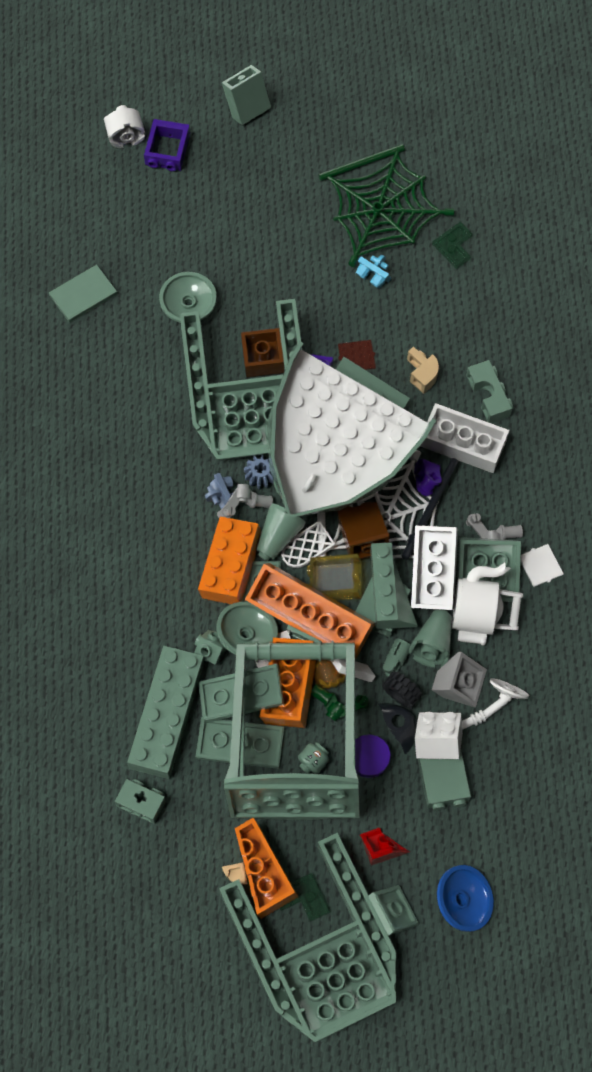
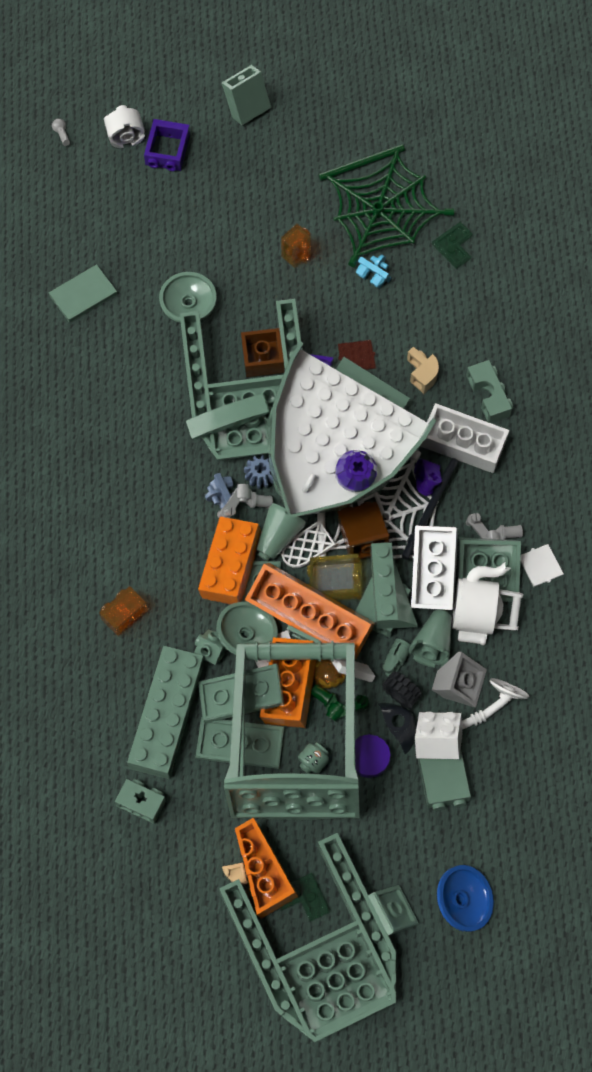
(59, 126): none -> light grey bar
(123, 610): none -> clear orange brick
(228, 416): none -> sand green slope
(296, 245): none -> clear orange brick
(356, 471): none -> dark purple piece
(380, 847): red slope -> none

